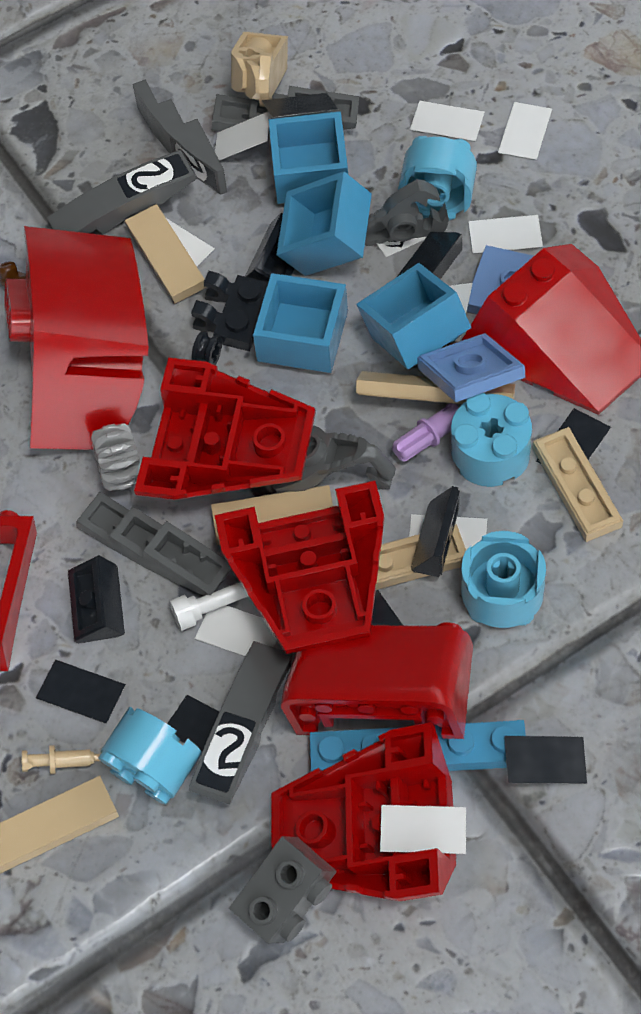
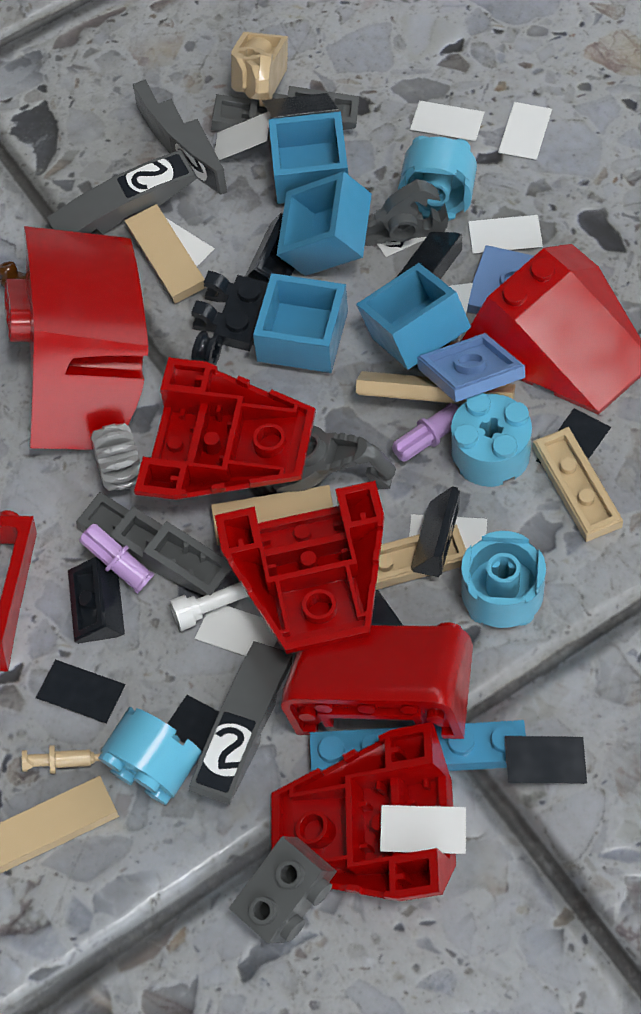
(116, 557): none -> lavender axle

